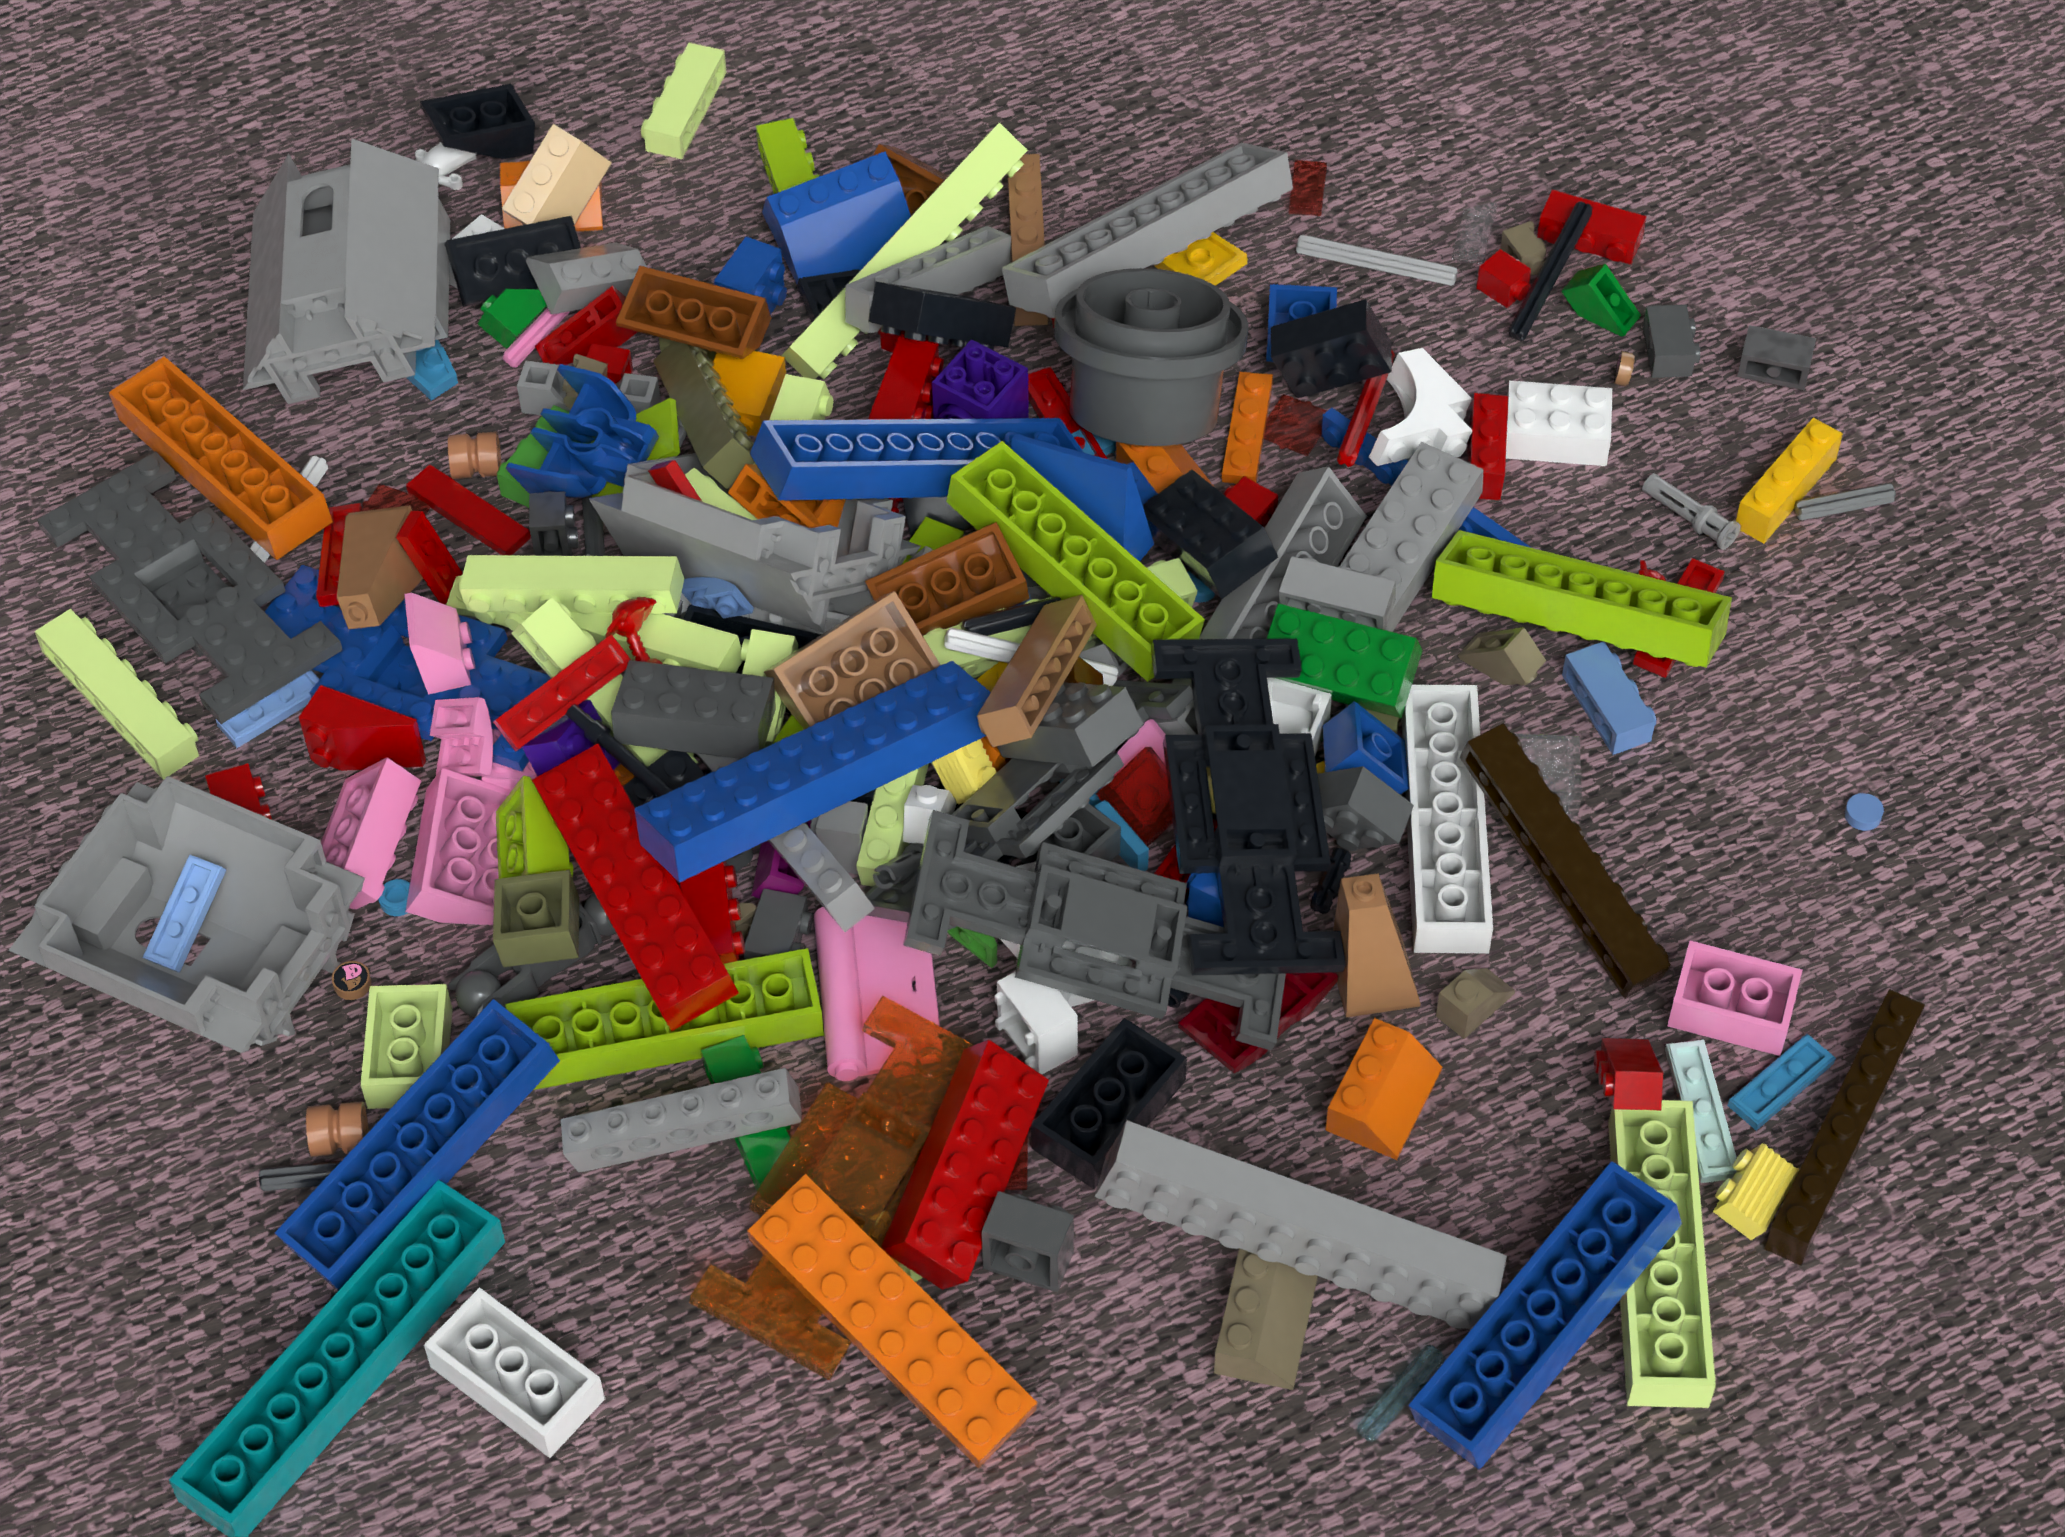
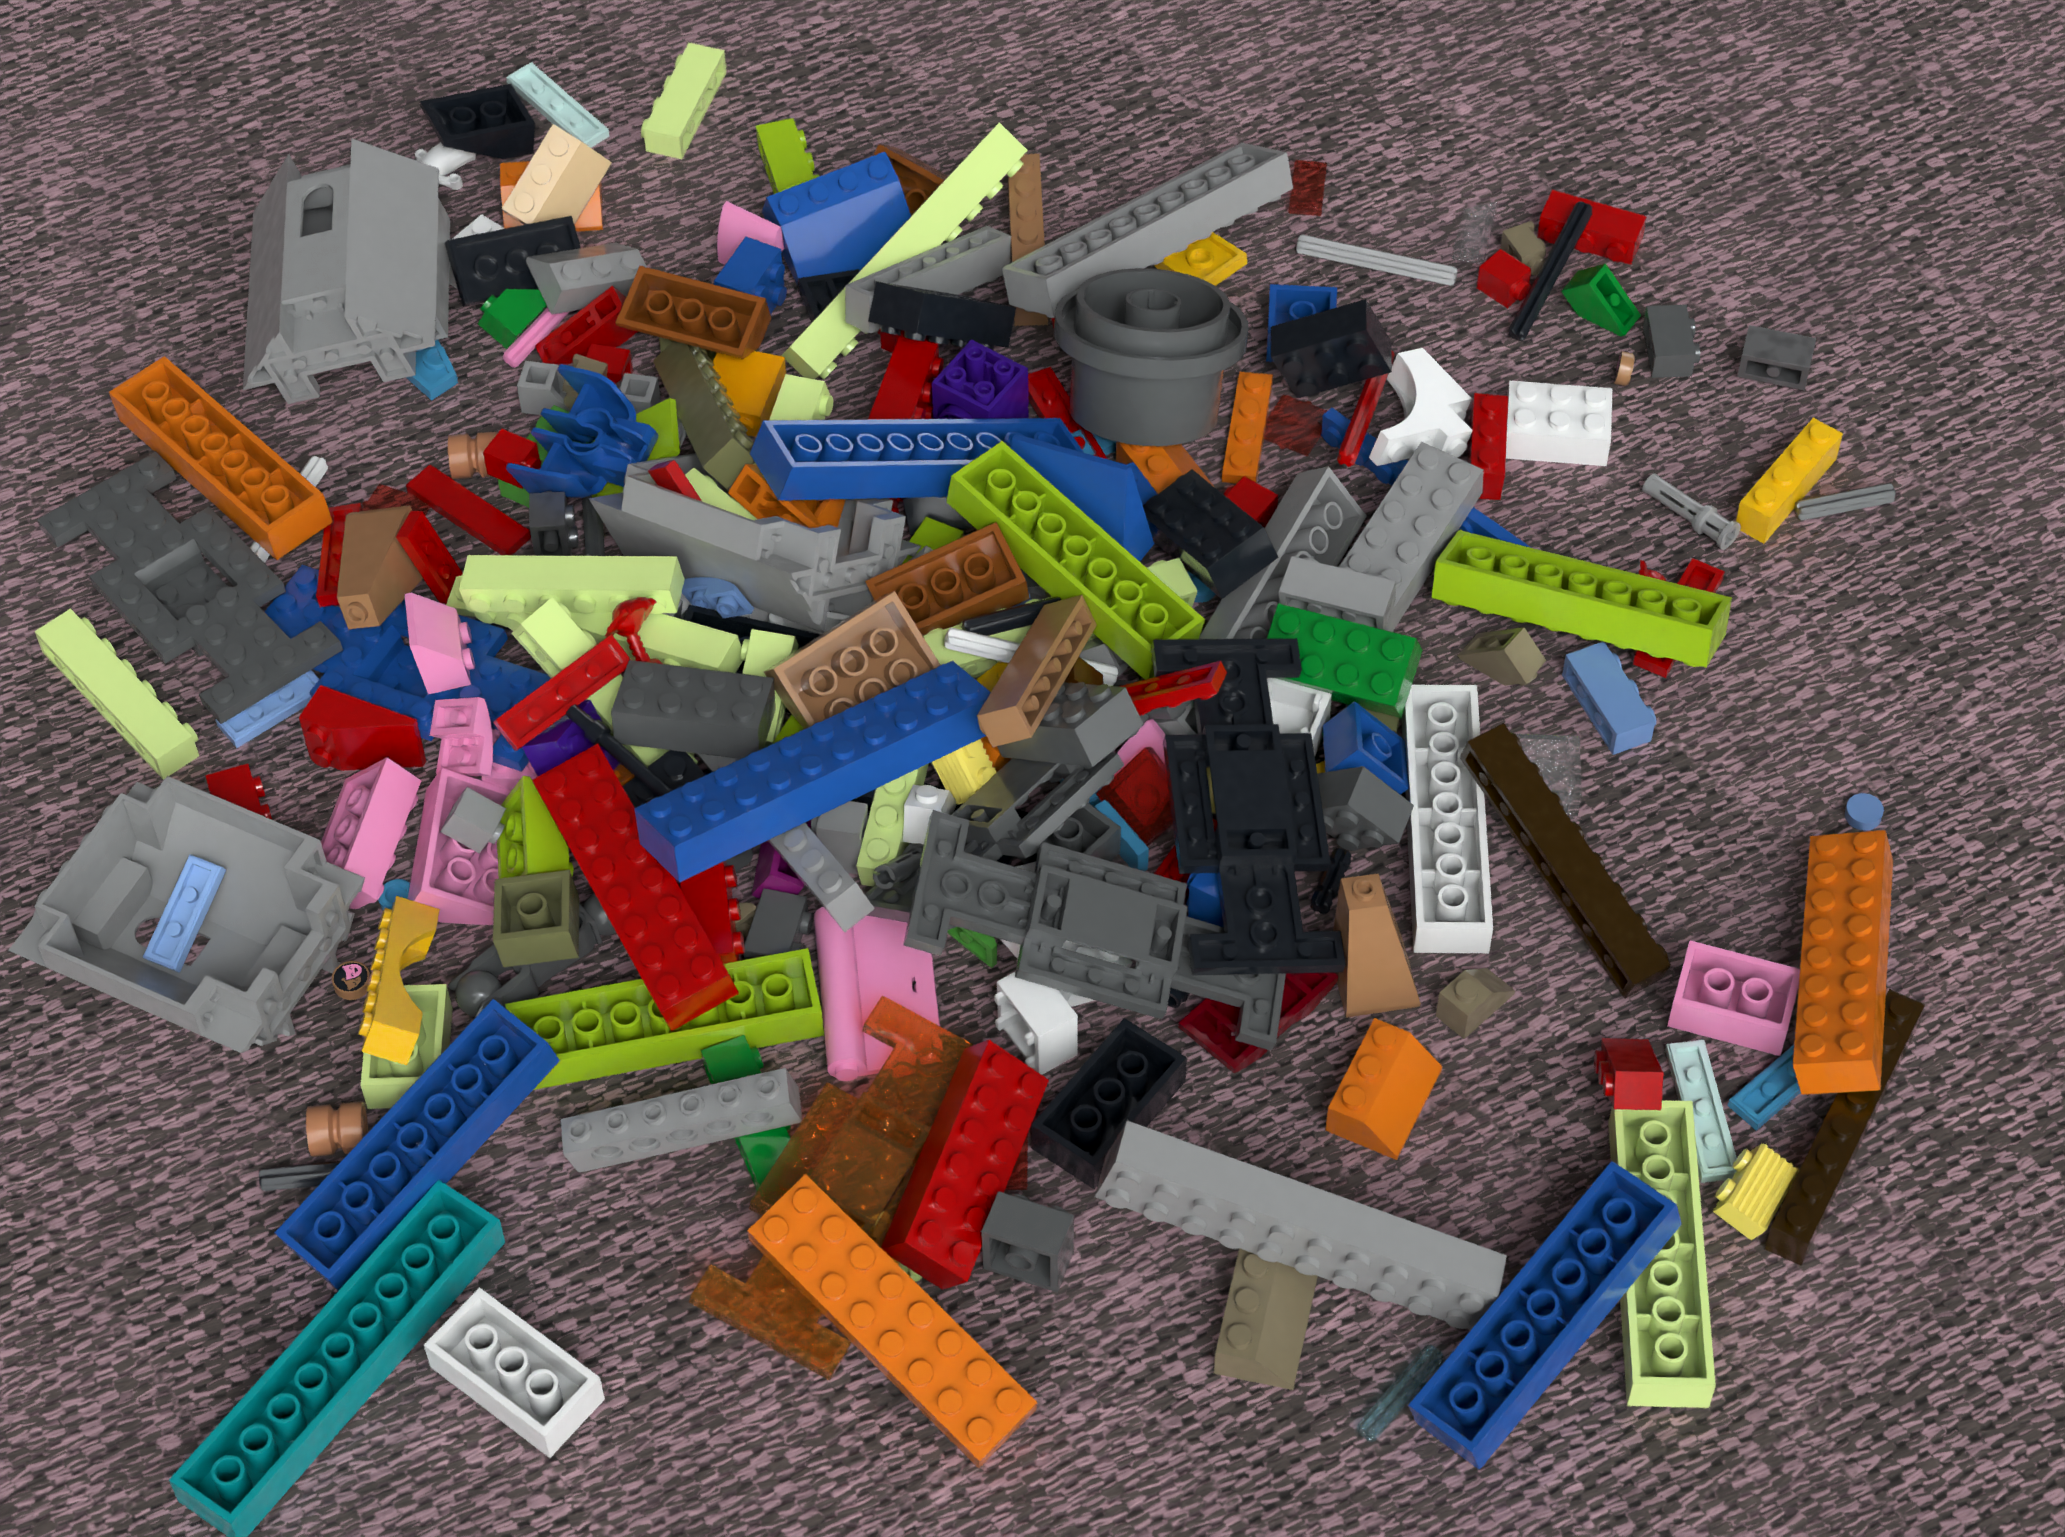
(390, 1016): none -> yellow arch
(474, 820): none -> light grey brick
(510, 448): none -> red brick
(557, 105): none -> light aqua tile
(739, 223): none -> bright pink slope
(1177, 687): none -> red plate
(1844, 963): none -> orange brick

